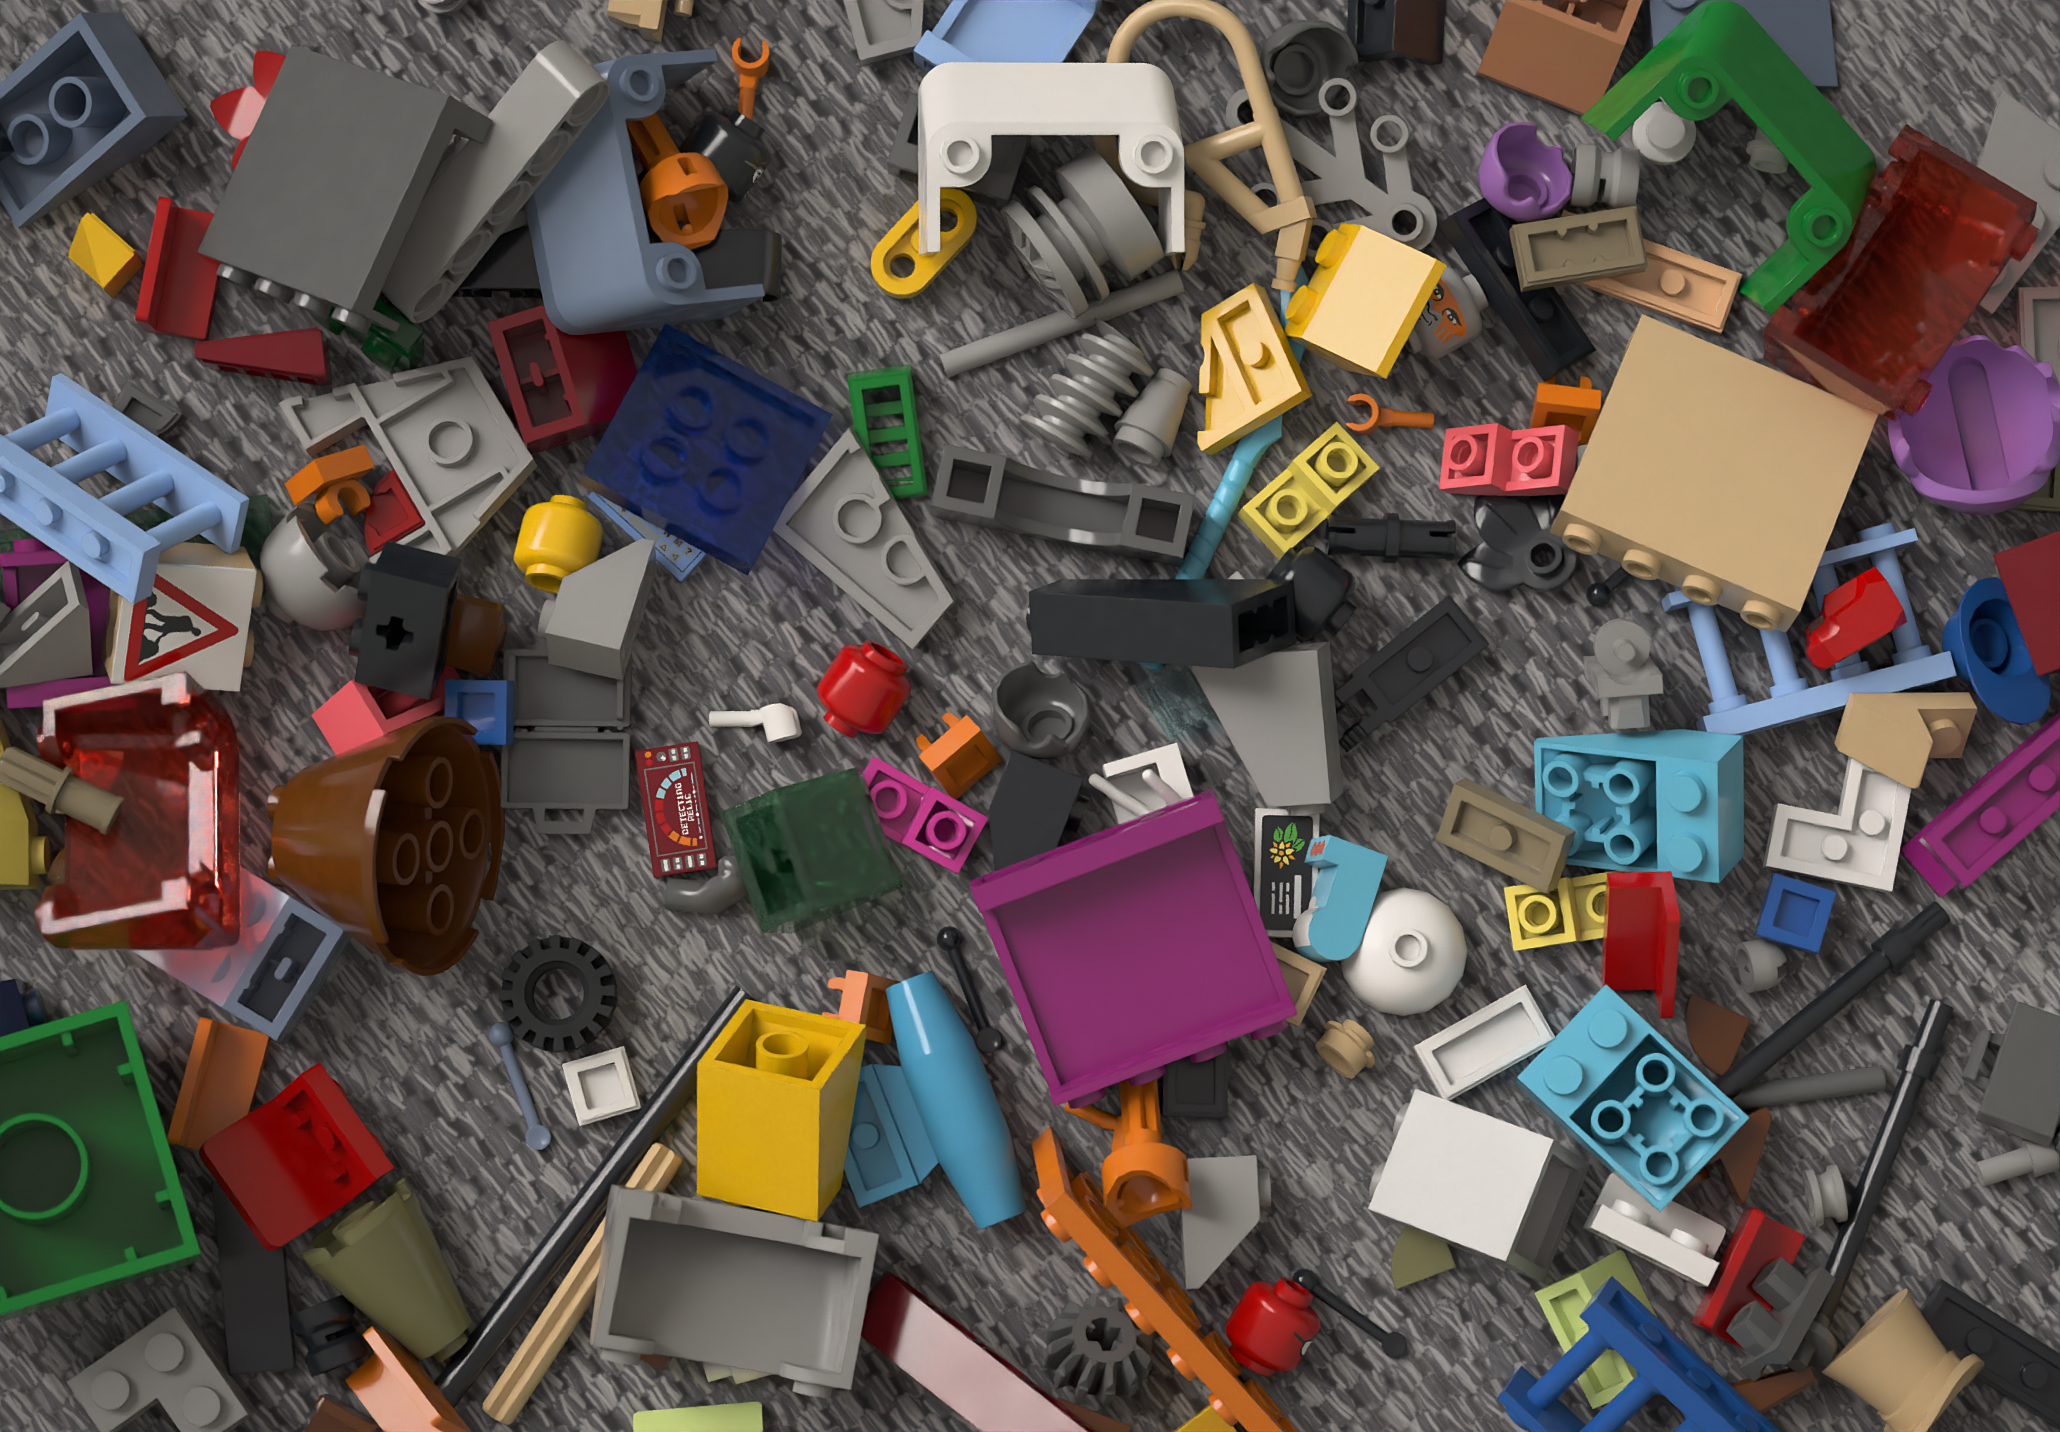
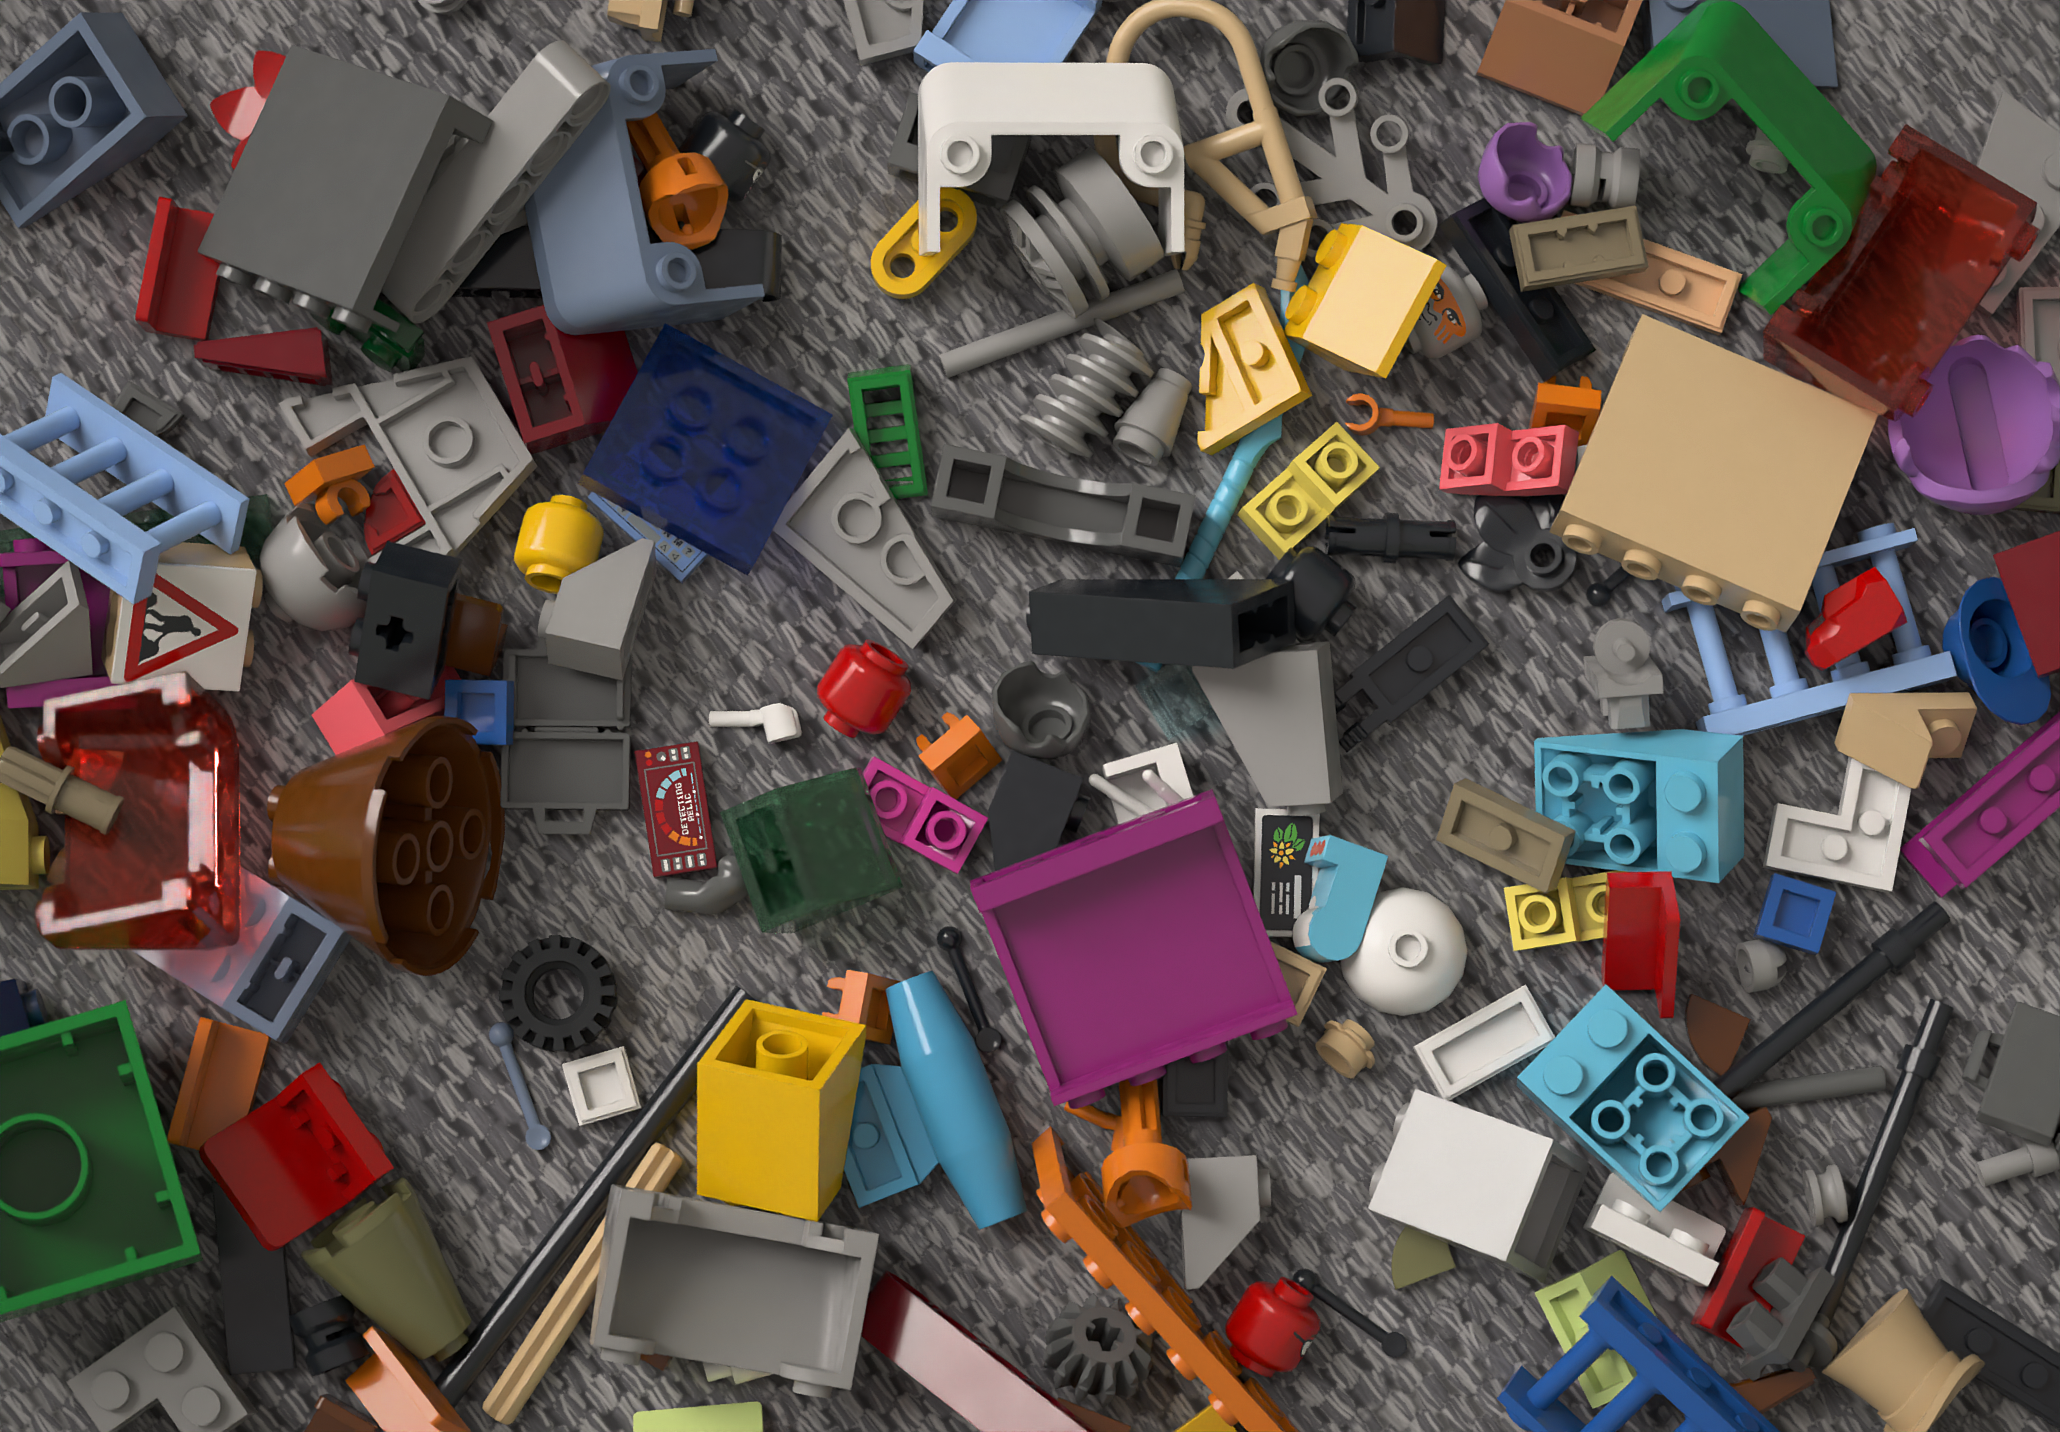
(103, 255): yellow slope -> none
(749, 76): orange hand -> none
(1663, 135): white plate -> none

